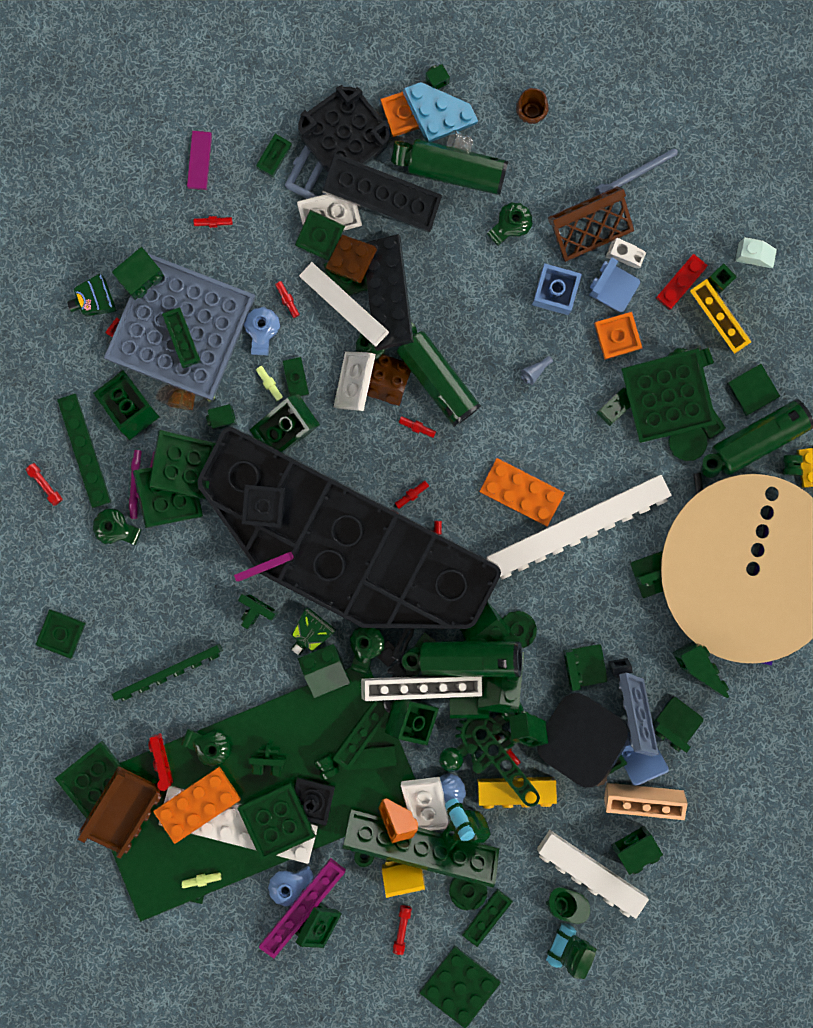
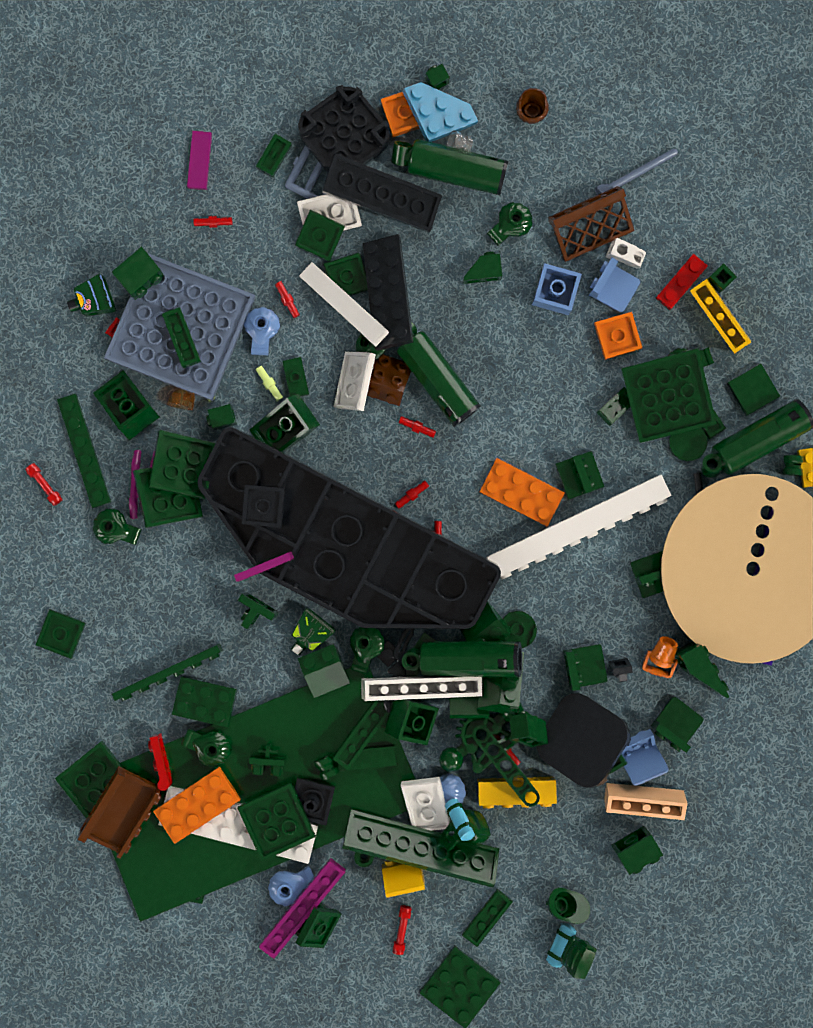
(201, 880): yellowish green bar -> none
(204, 702): none -> dark green plate
(351, 258): reddish brown plate -> none
(398, 821): orange slope -> none
(459, 891): dark green tile -> none
(485, 269): none -> dark green slope
(532, 373): sand blue cone -> none
(579, 475): none -> dark green bracket
(592, 874): white brick -> none
(638, 714): sand blue plate -> none
(662, 656): none -> orange piece
(755, 253): light aqua slope -> none

